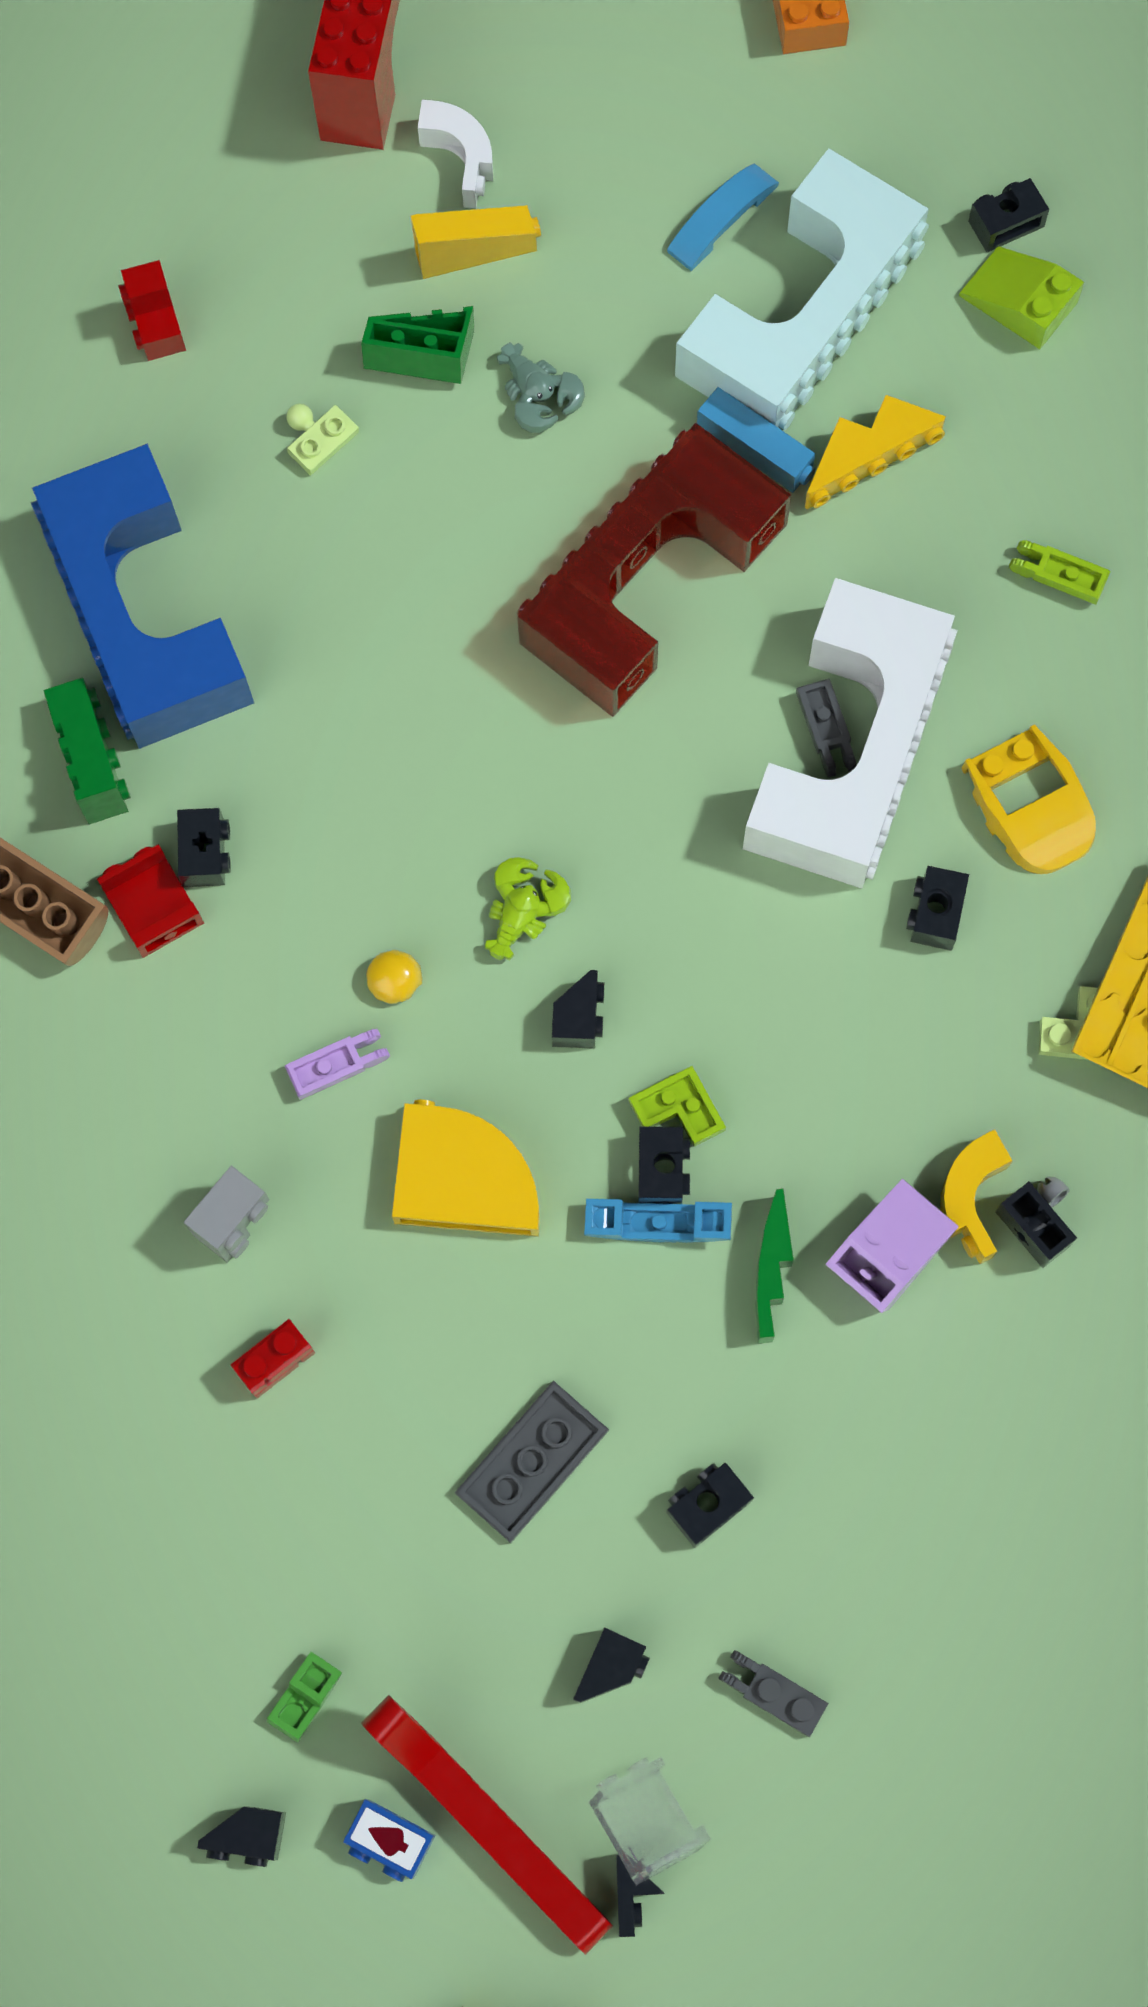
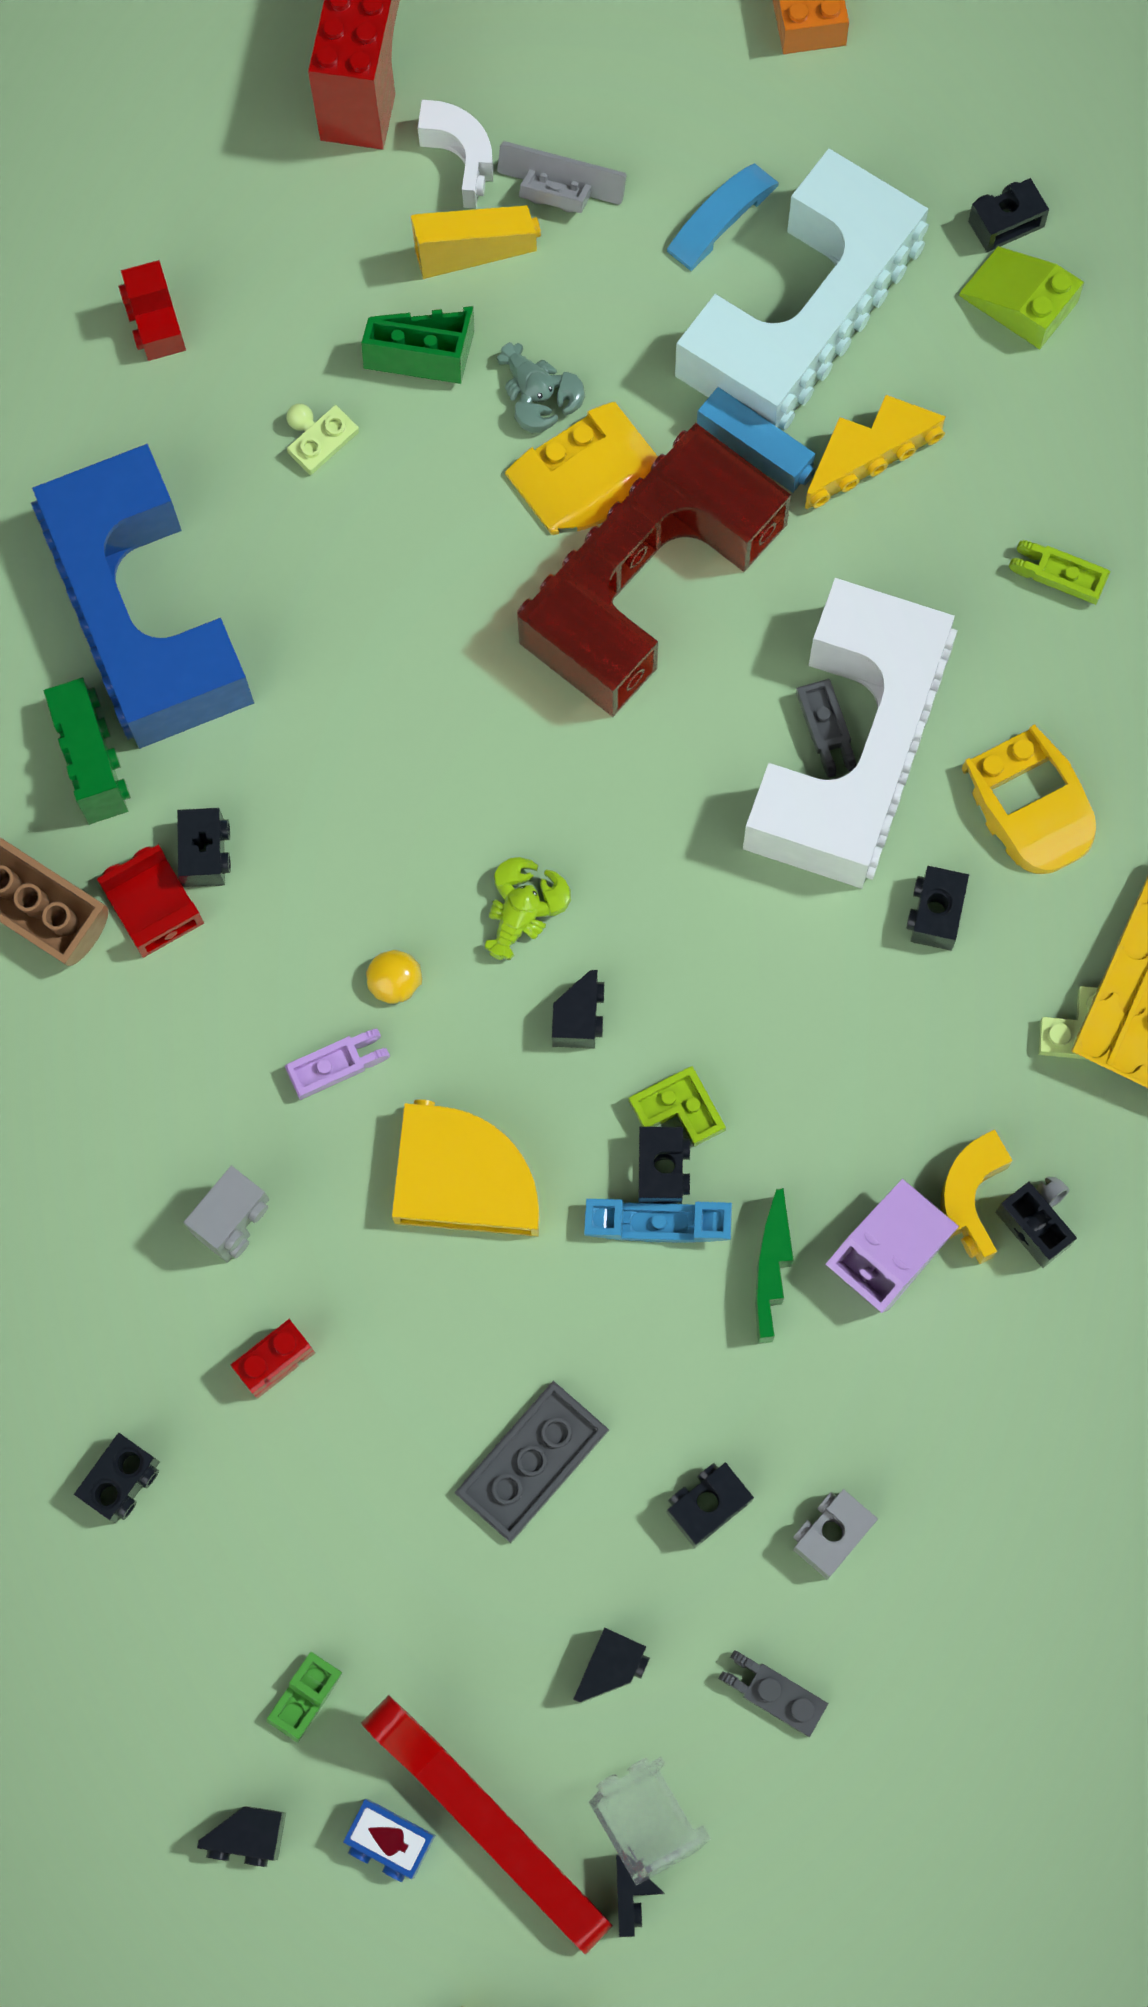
(109, 1472): none -> black brick
(559, 179): none -> light grey bracket
(583, 470): none -> yellow slope
(852, 1519): none -> light grey brick

